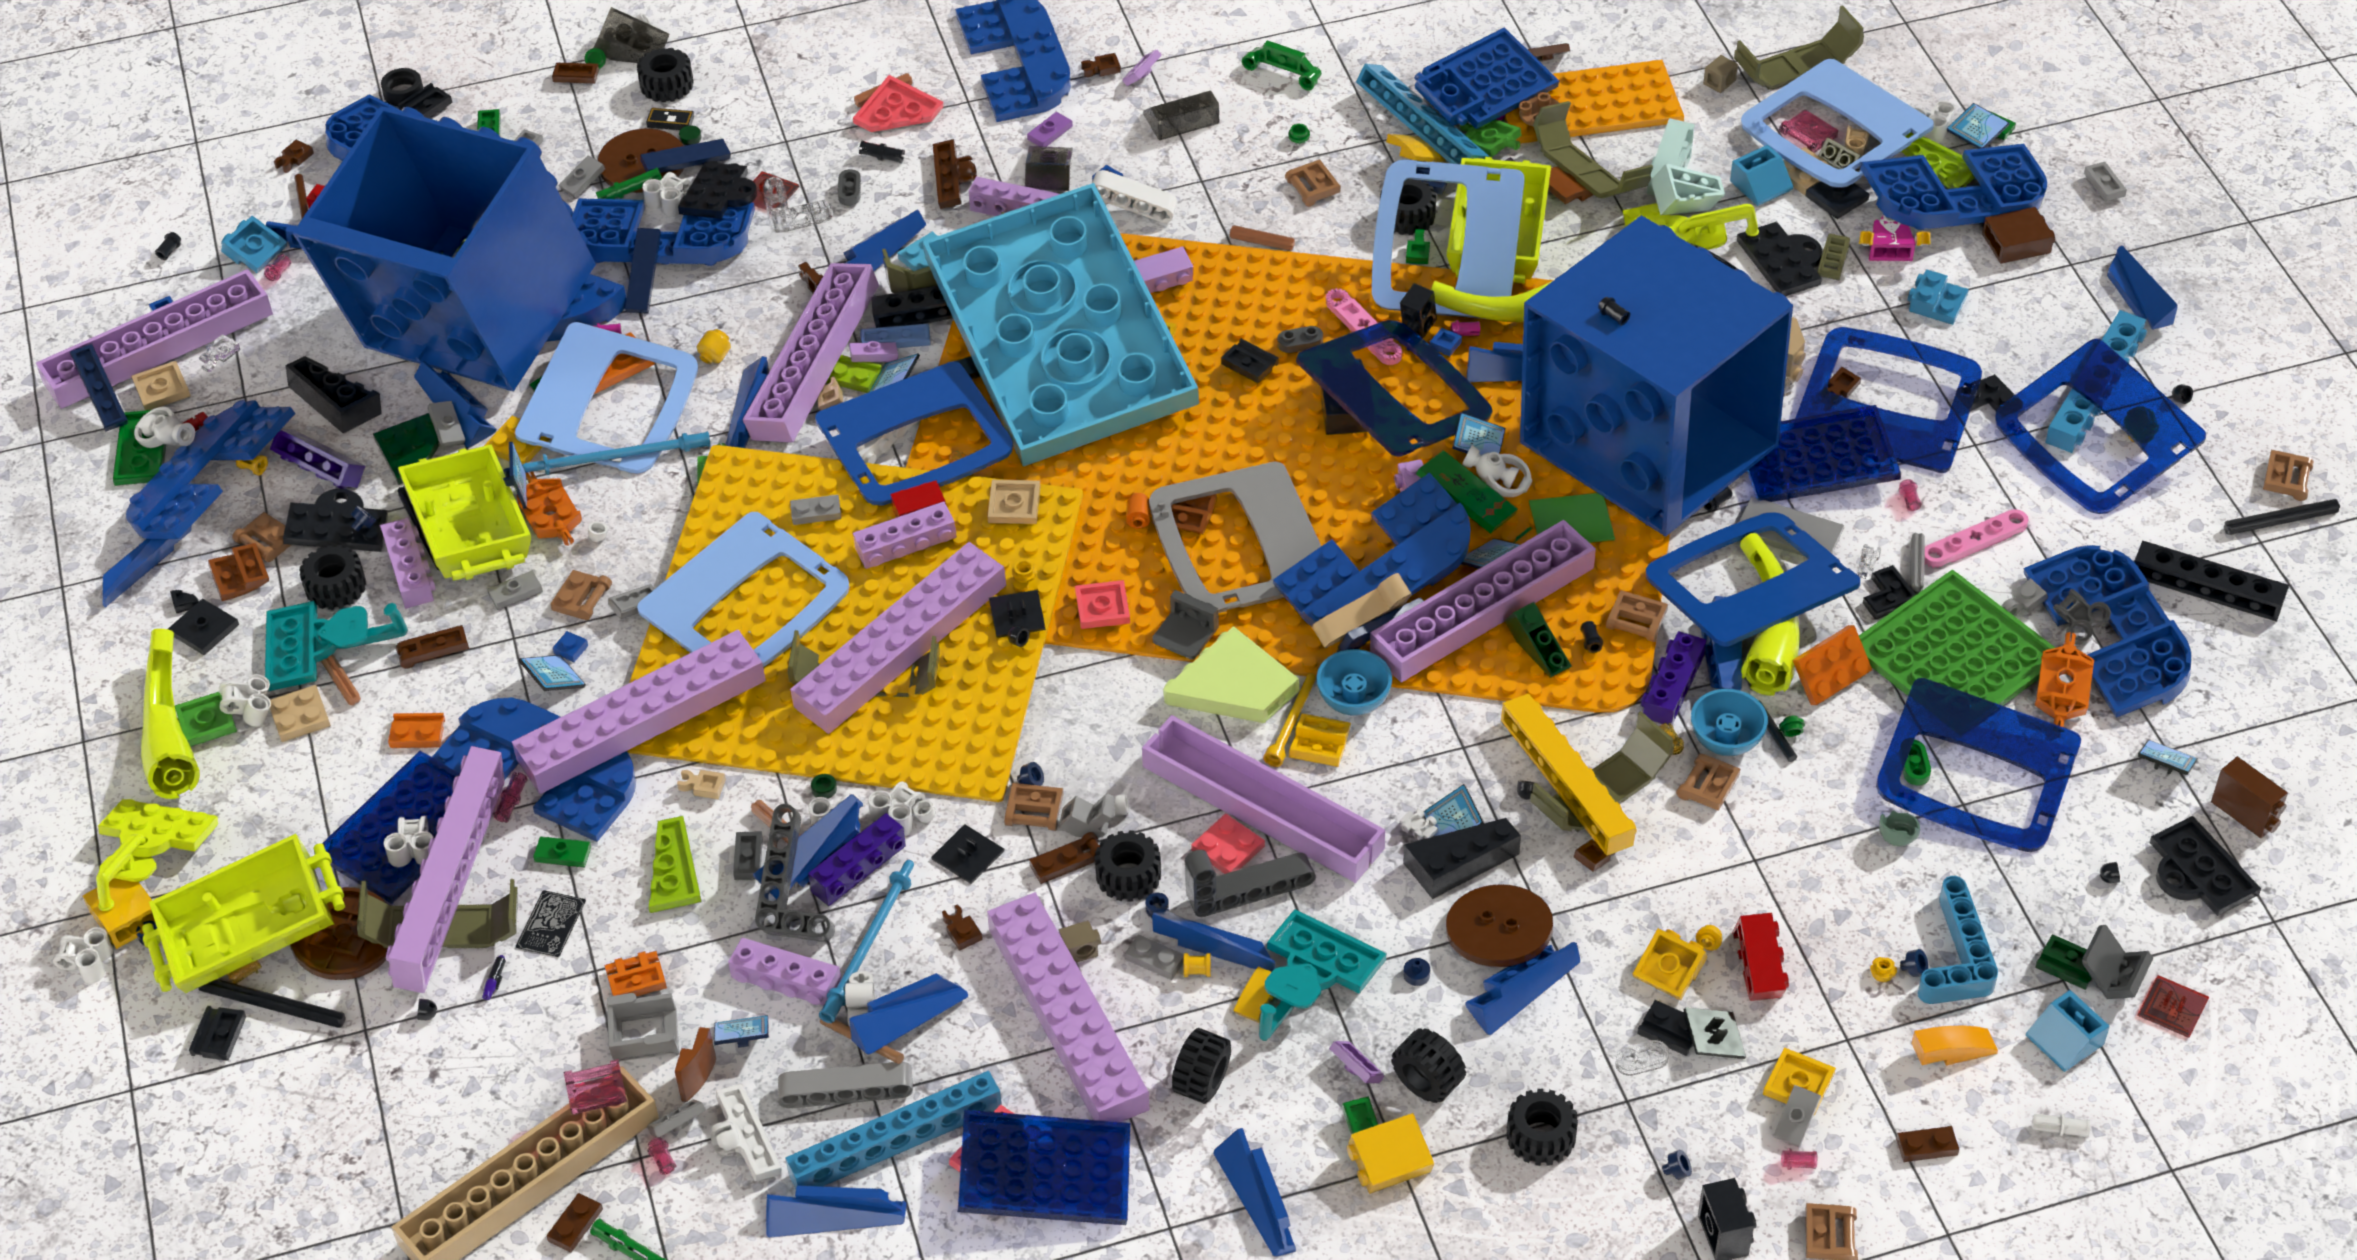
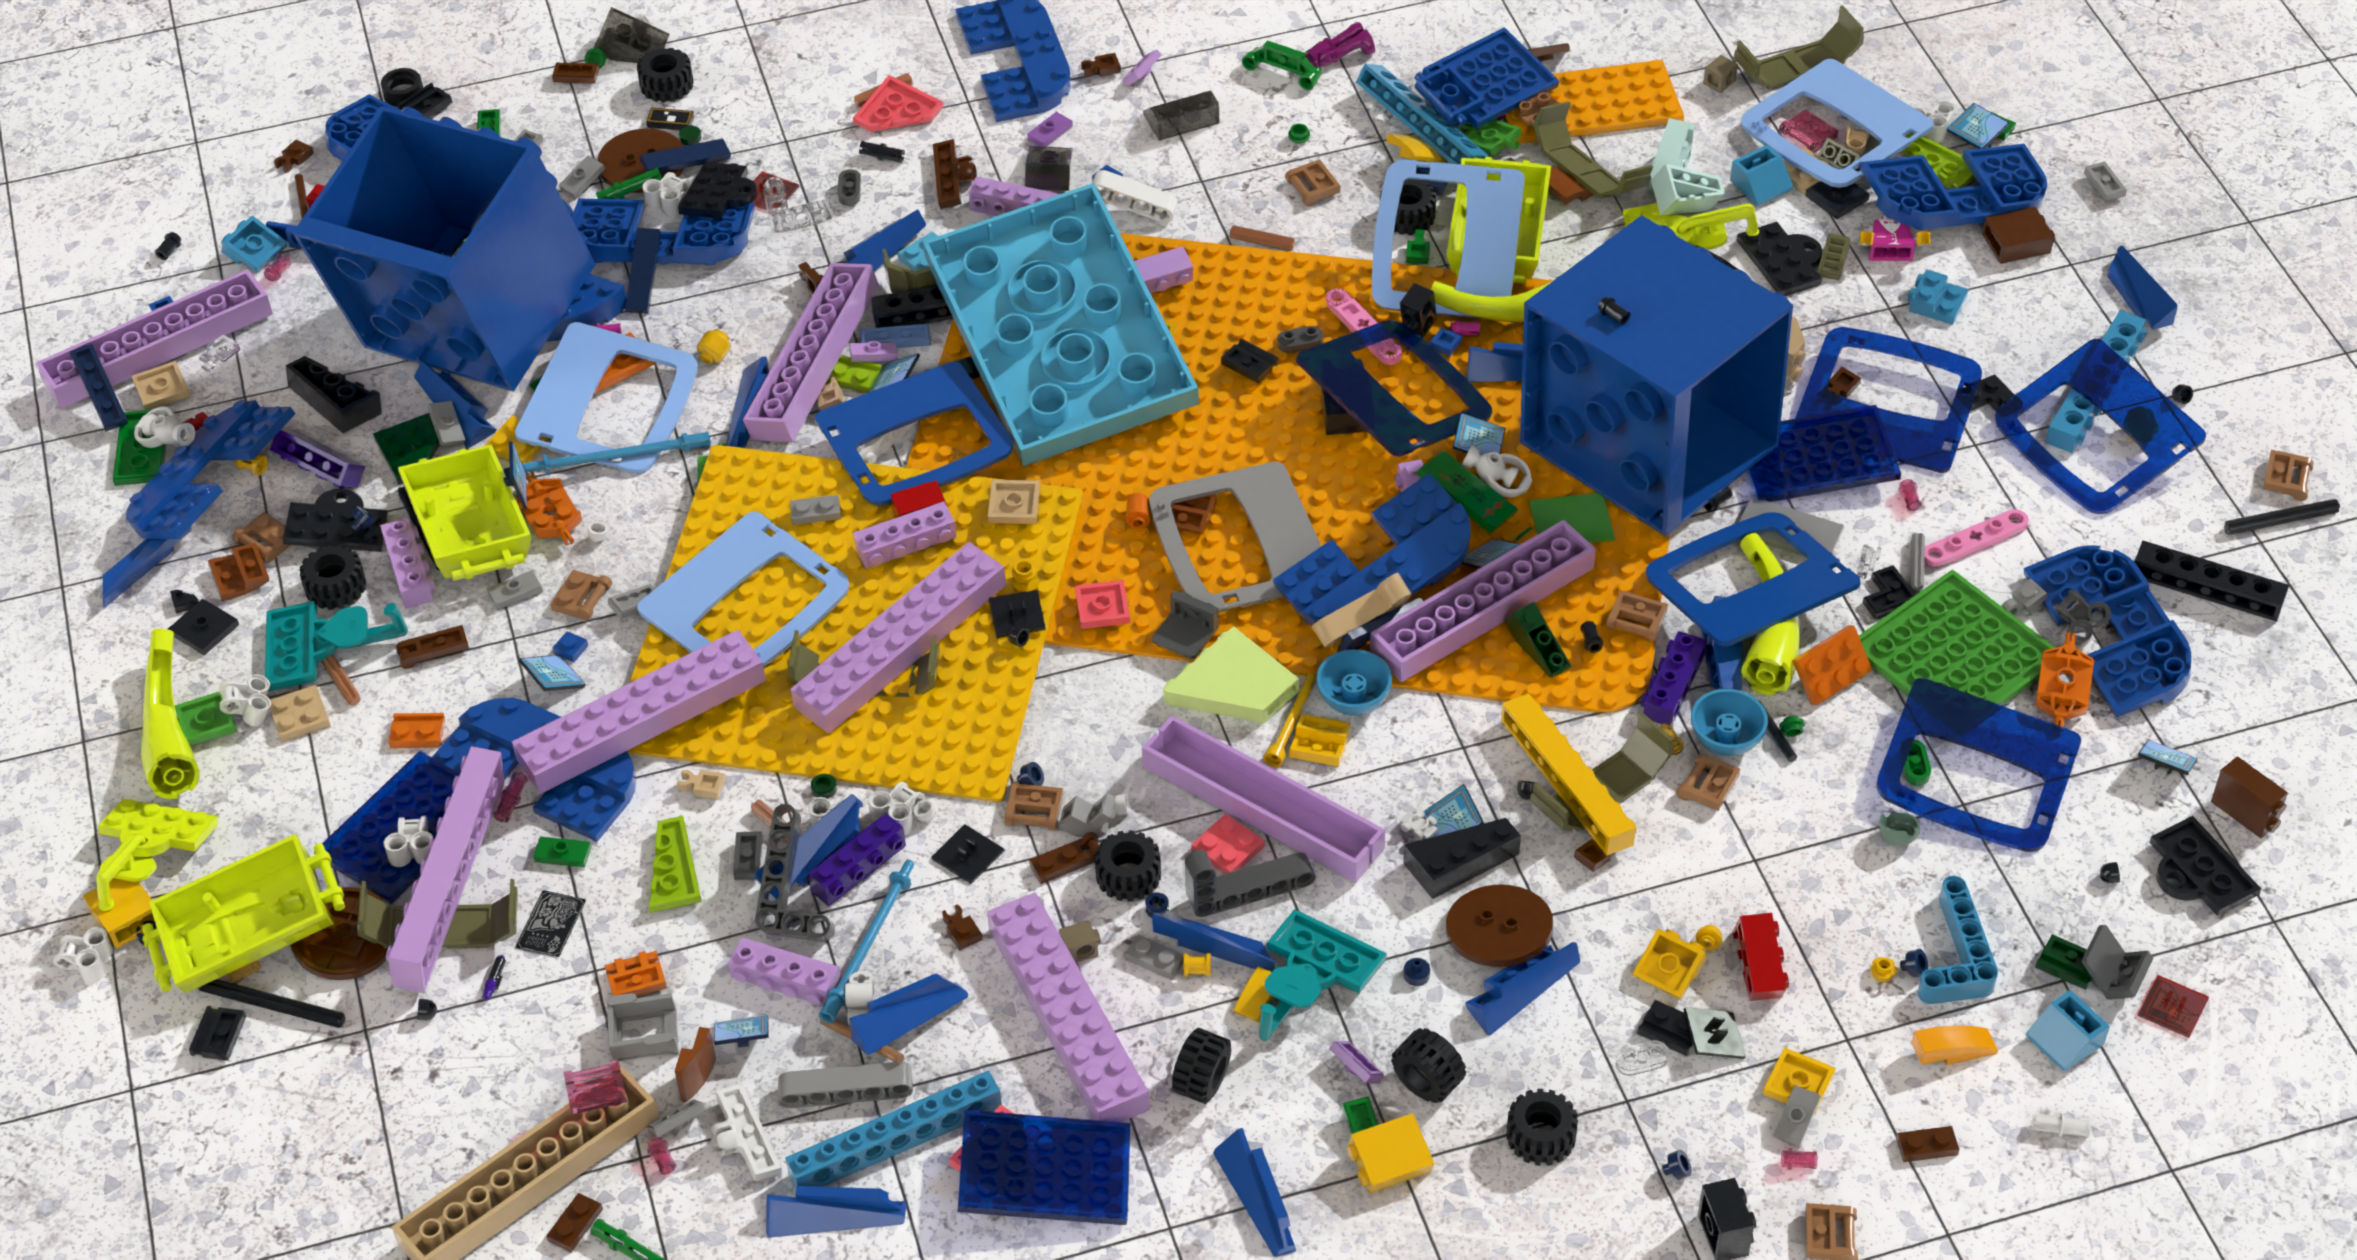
(1331, 50): none -> magenta piece

